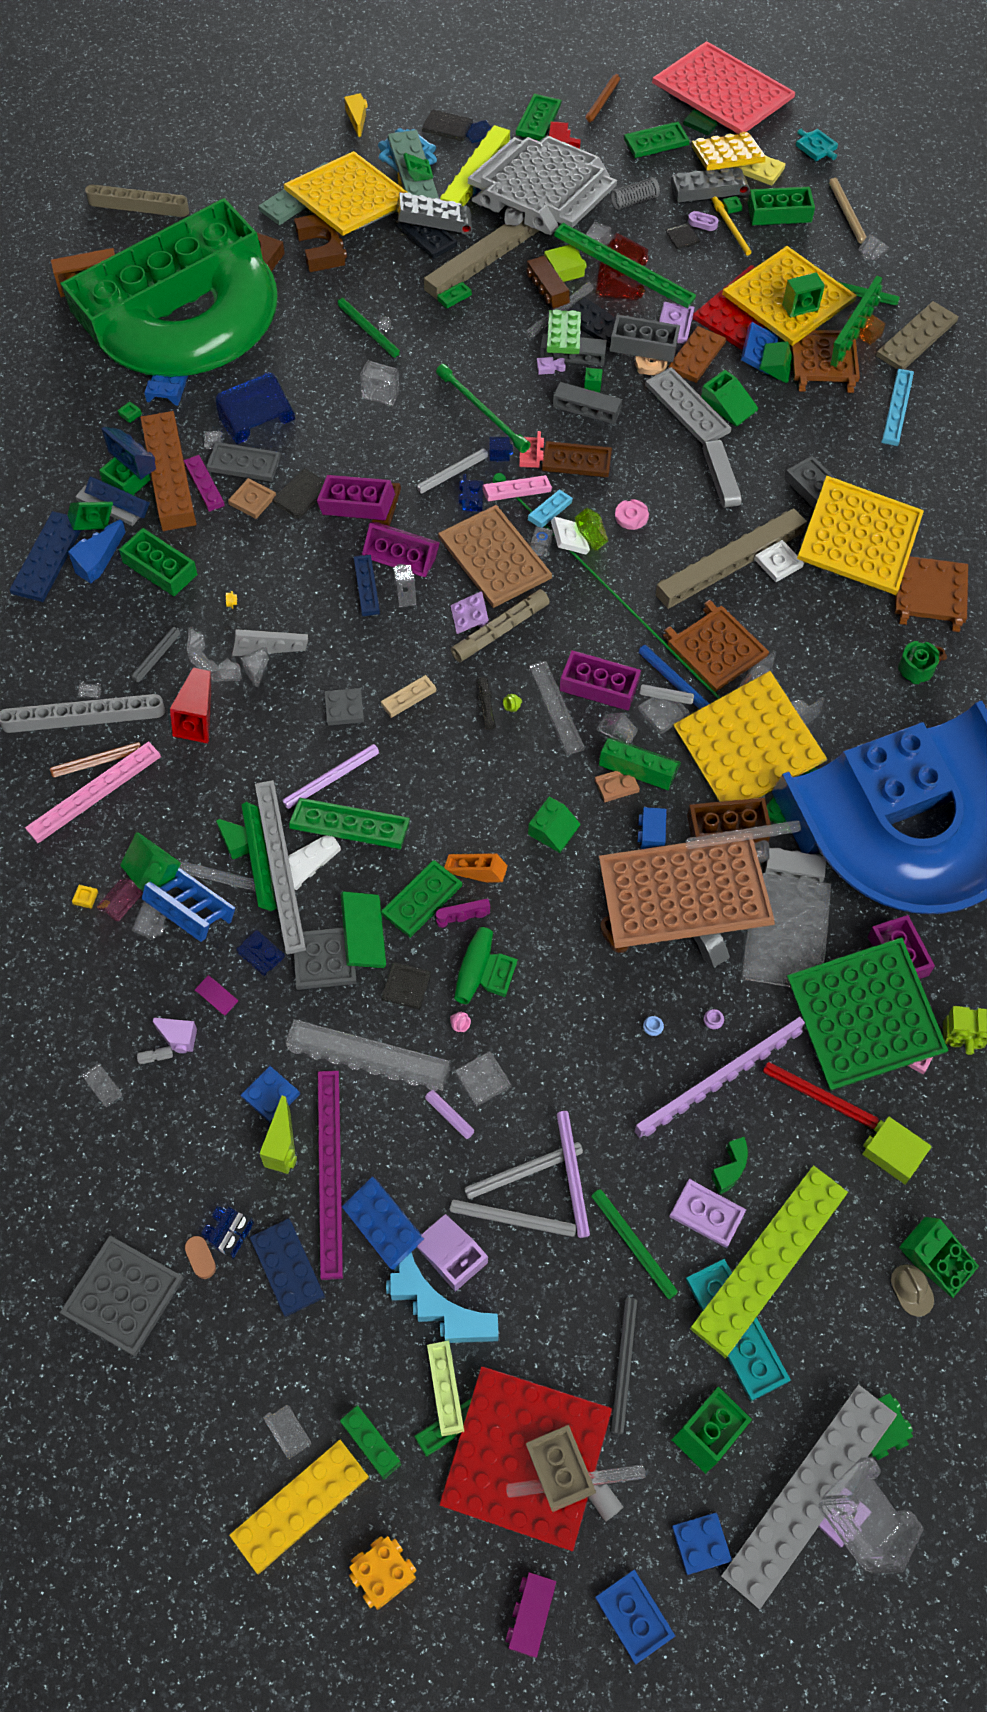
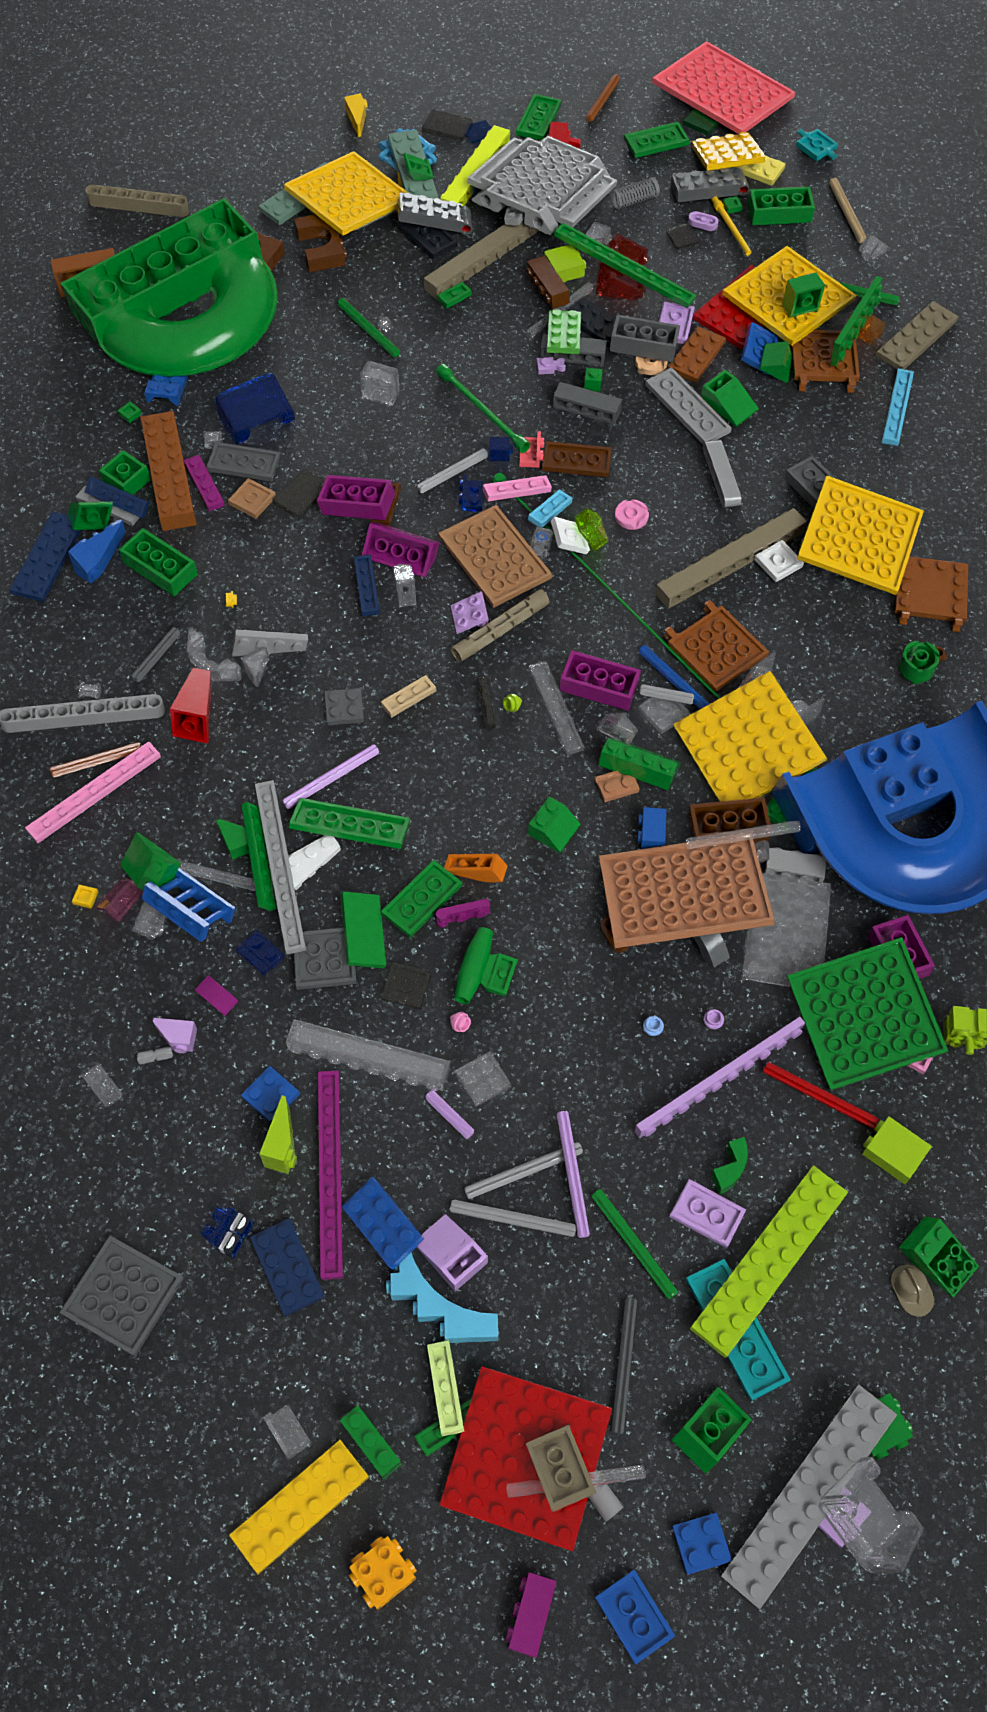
(129, 452): dark blue slope -> none
(200, 1257): nougat tile -> none

